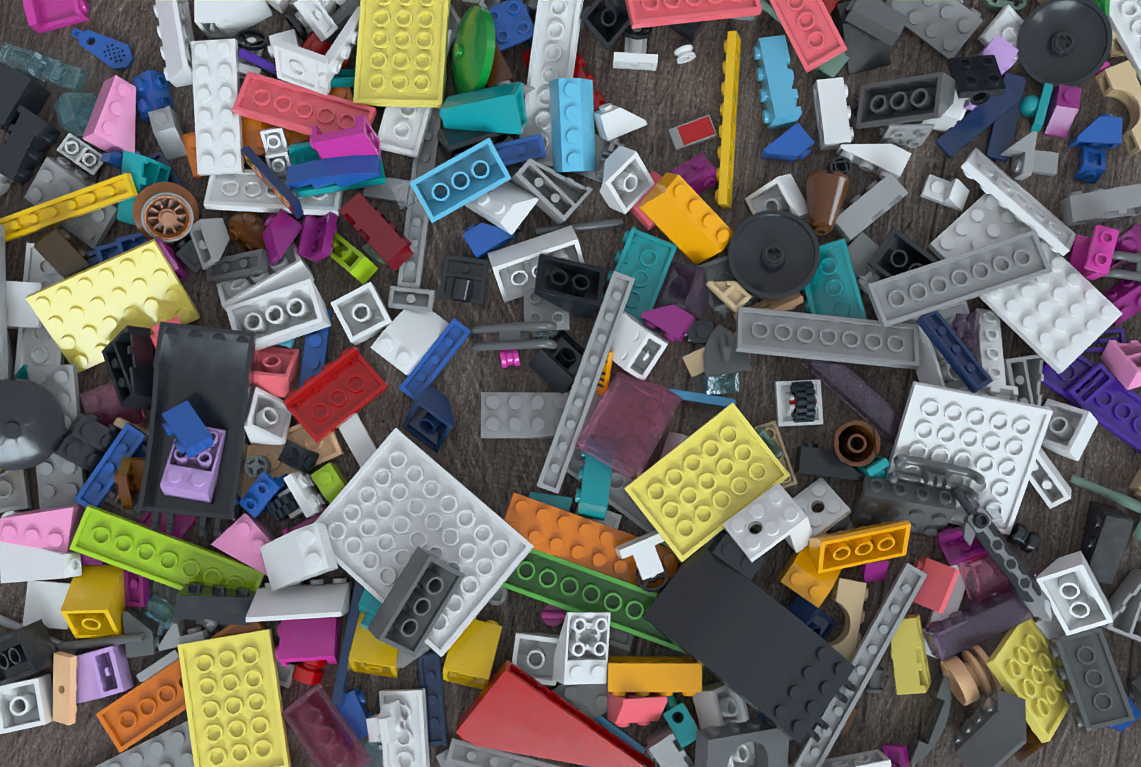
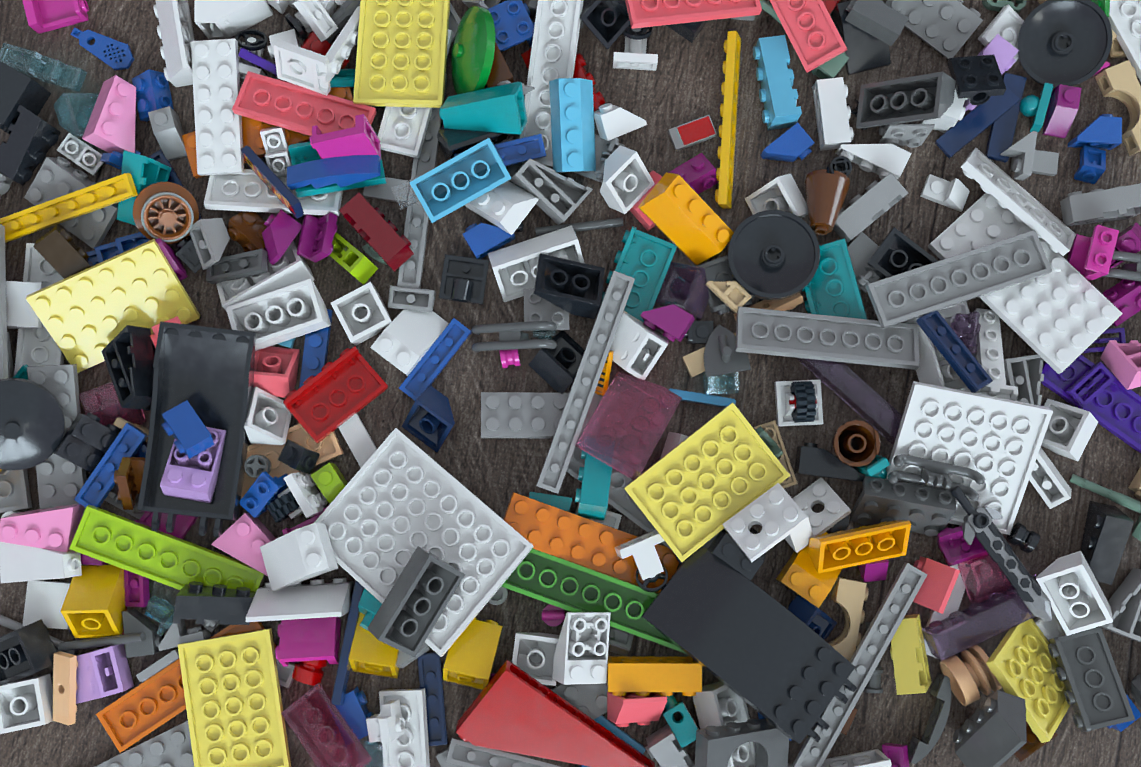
(684, 54): white bush -> none

